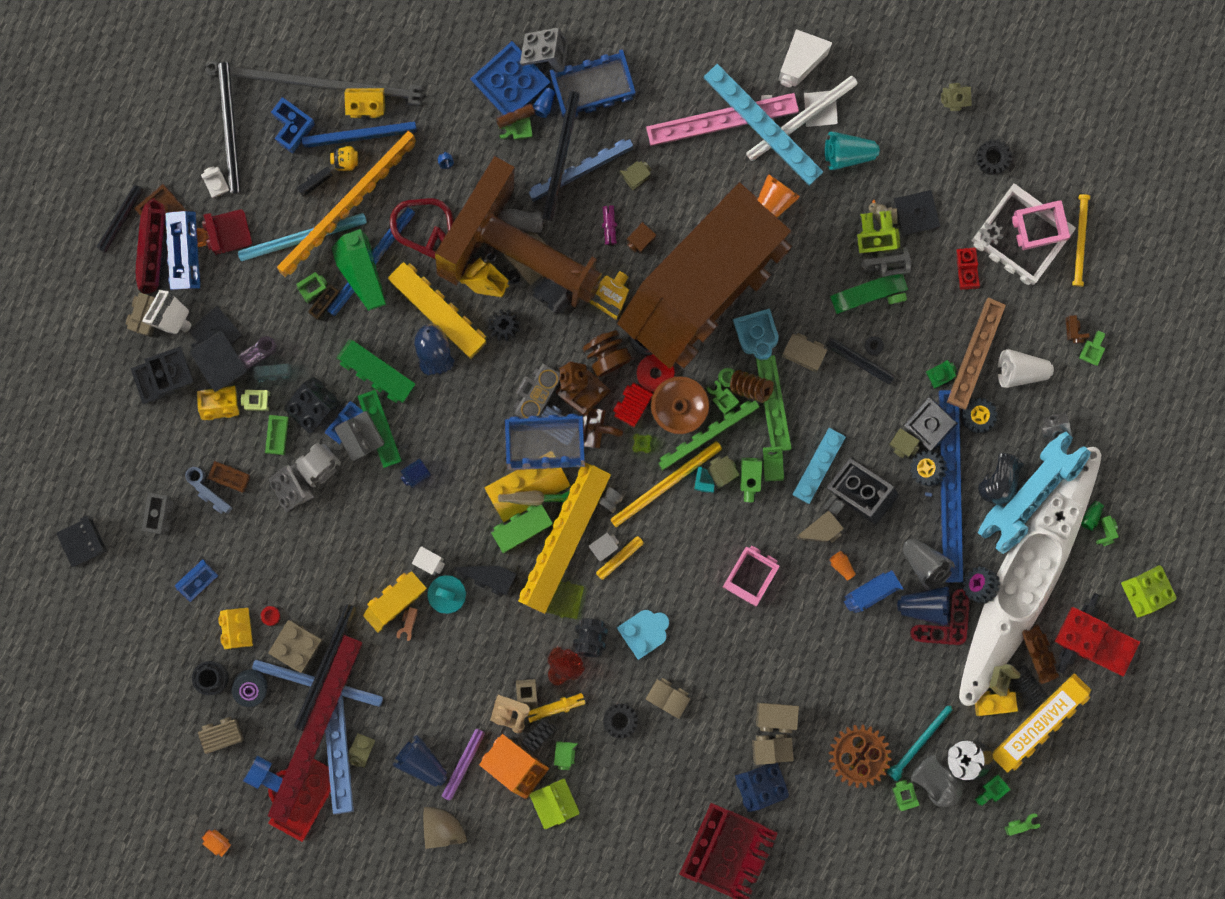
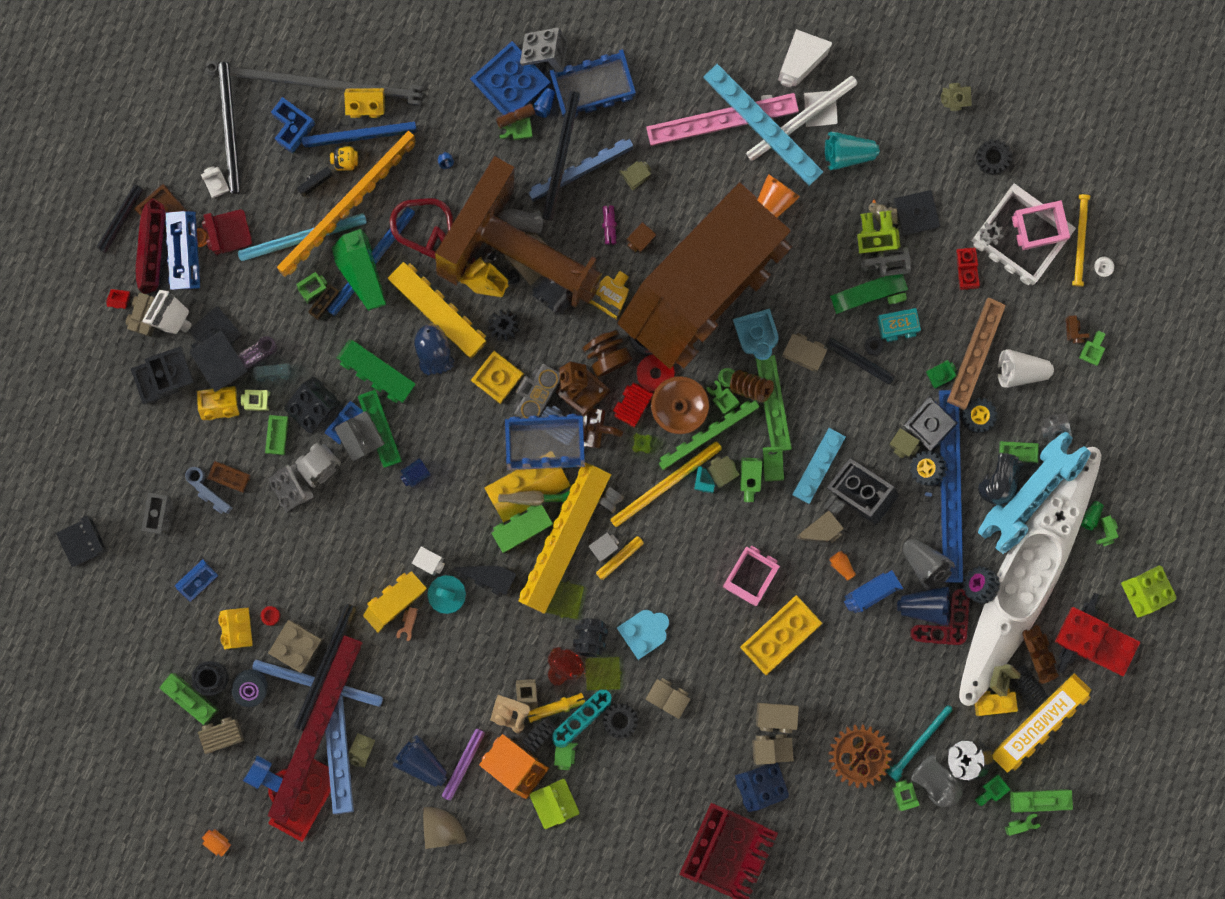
(118, 298): none -> red plate
(189, 698): none -> bright green piece
(497, 377): none -> yellow tile
(579, 716): none -> teal beam
(602, 673): none -> clear neon green piece
(781, 635): none -> yellow plate
(899, 324): none -> teal brick
(1025, 451): none -> bright green plate
(1041, 800): none -> bright green piece
(1104, 266): none -> white tile

